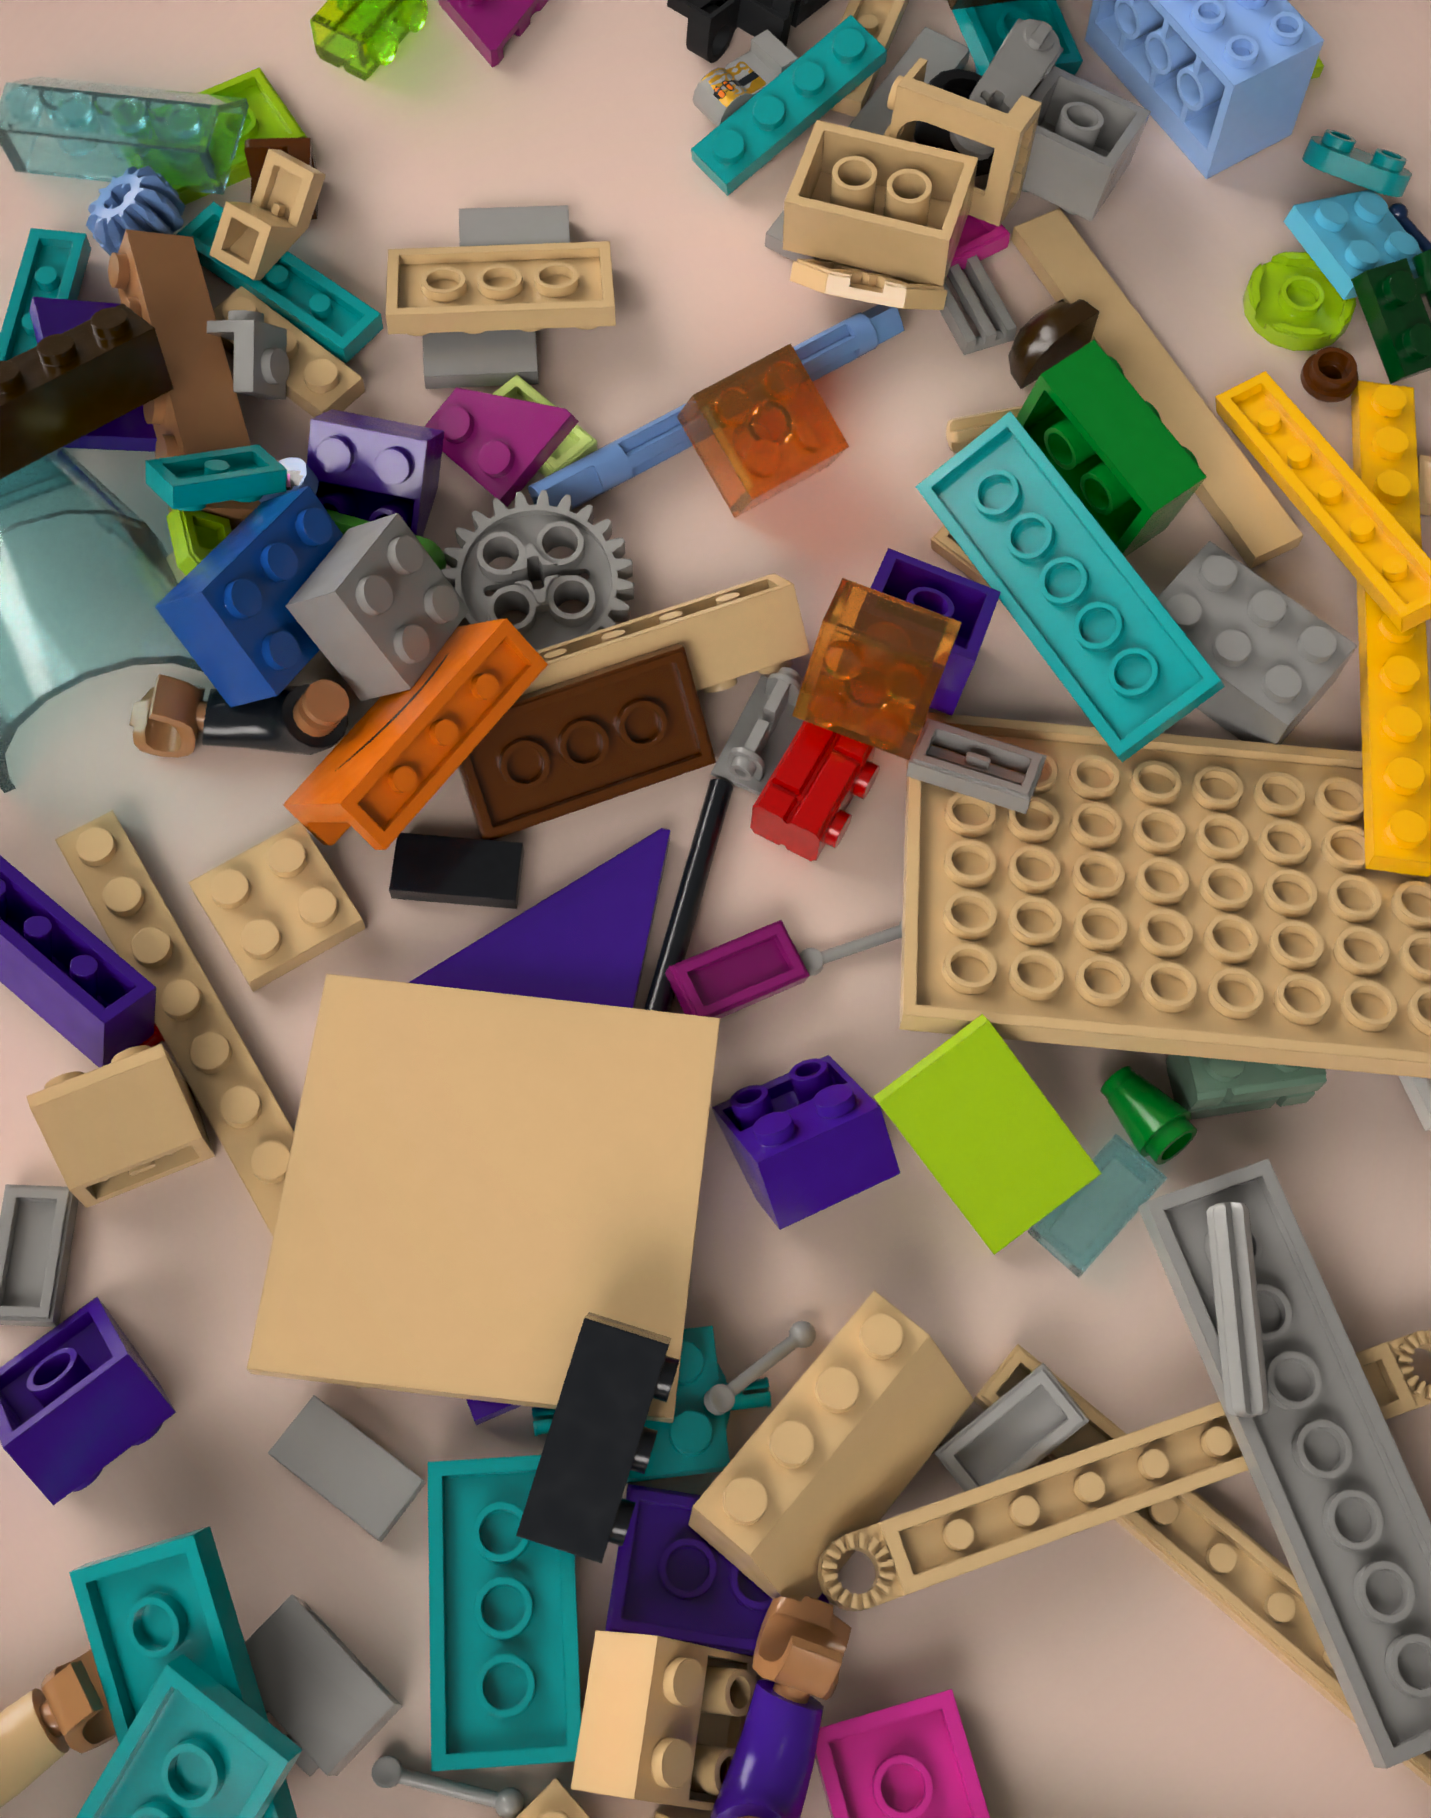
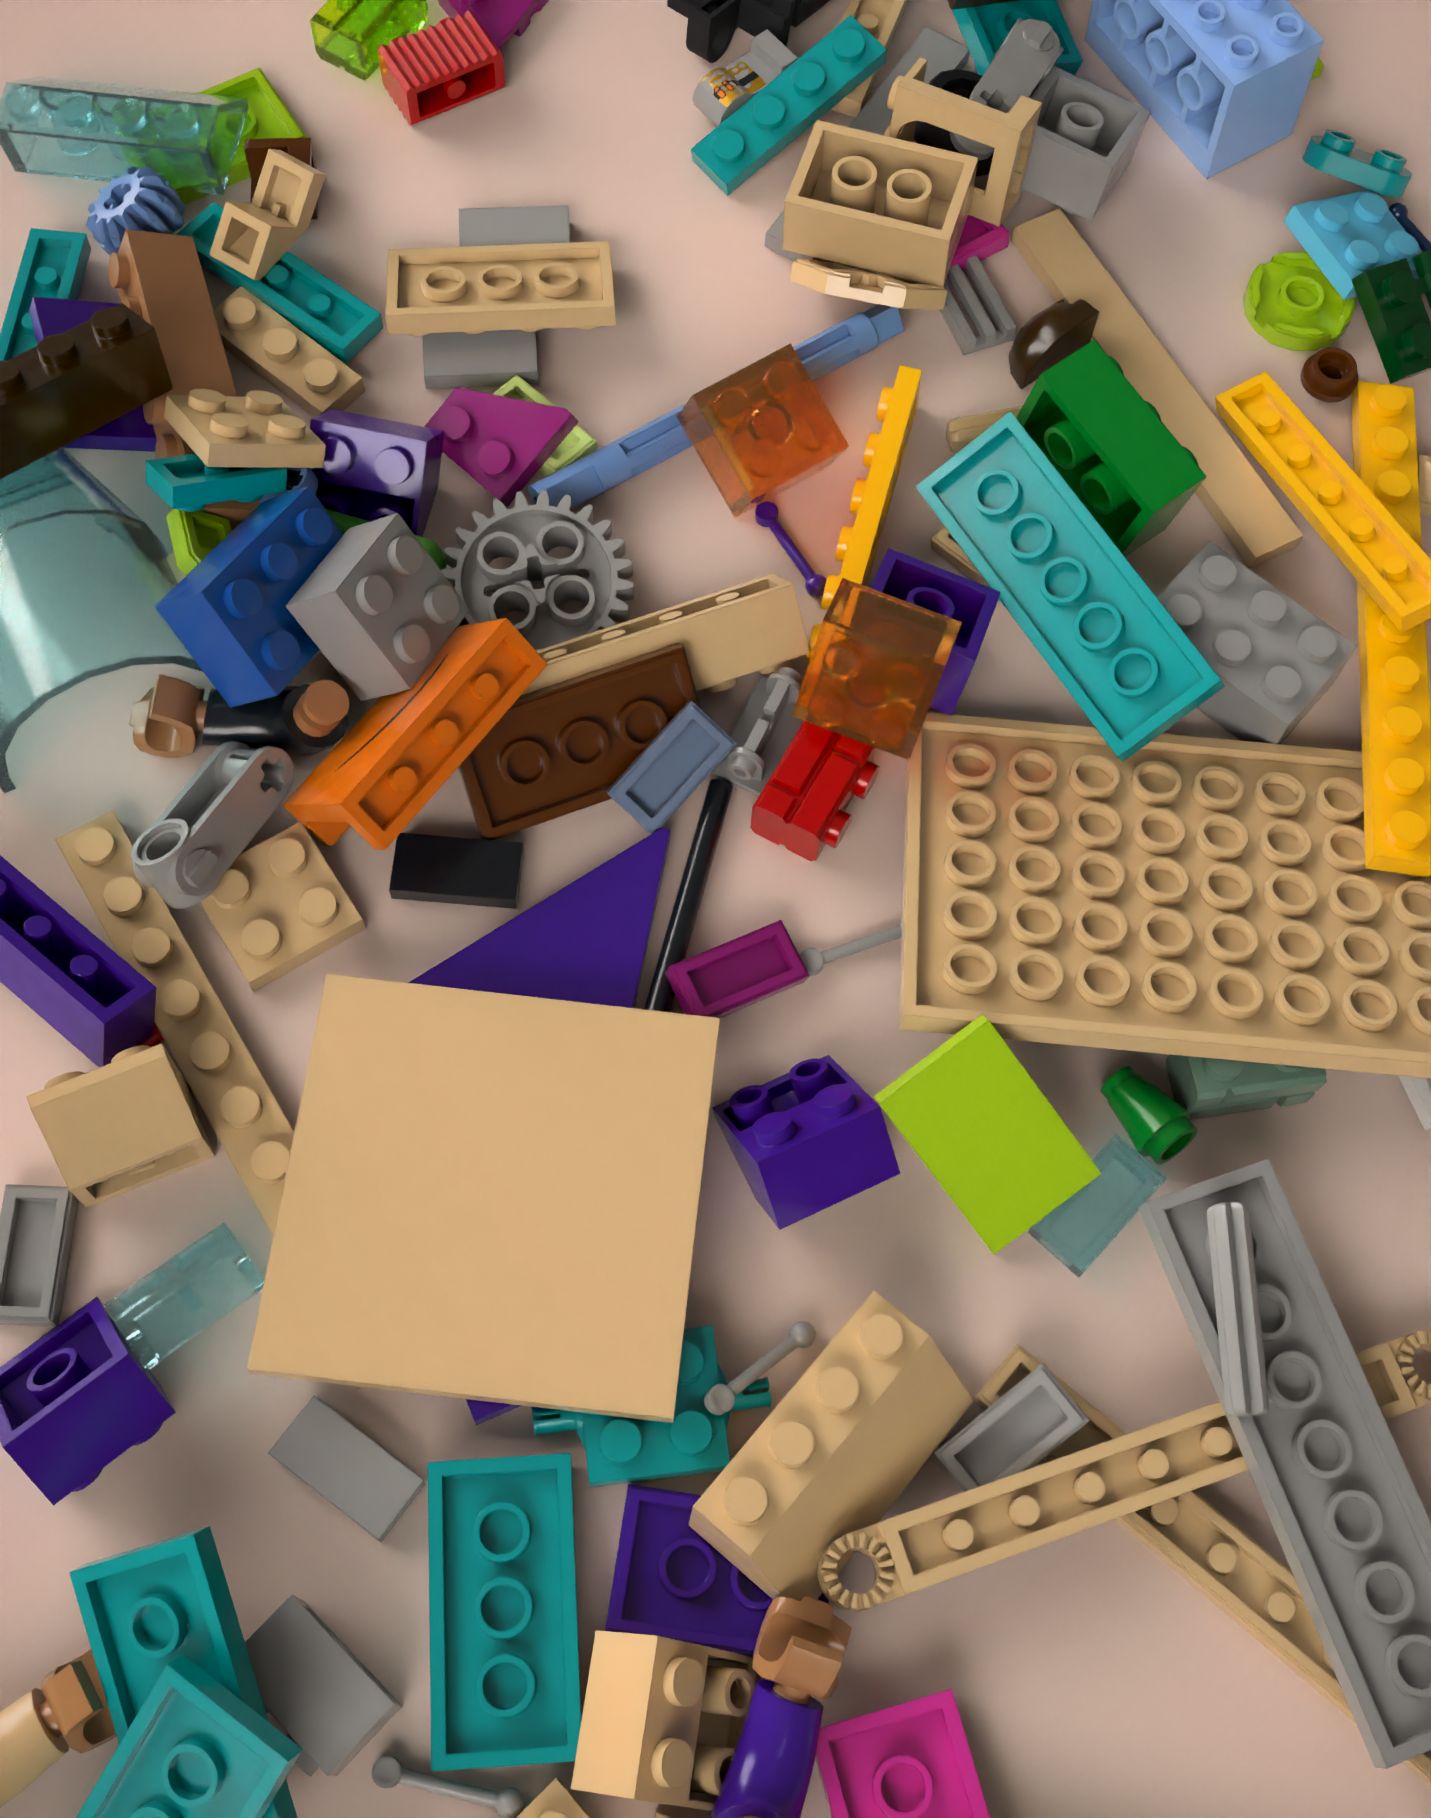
(185, 1295): none -> clear light blue hinge
(211, 822): none -> light grey piece
(244, 430): none -> tan plate
(258, 354): light grey bracket -> none
(441, 67): none -> red brick
(598, 1438): black brick -> none
(671, 767): none -> sand blue tile
(767, 516): none -> dark purple hinge
(873, 496): none -> yellow plate
(974, 773): light grey tile -> none

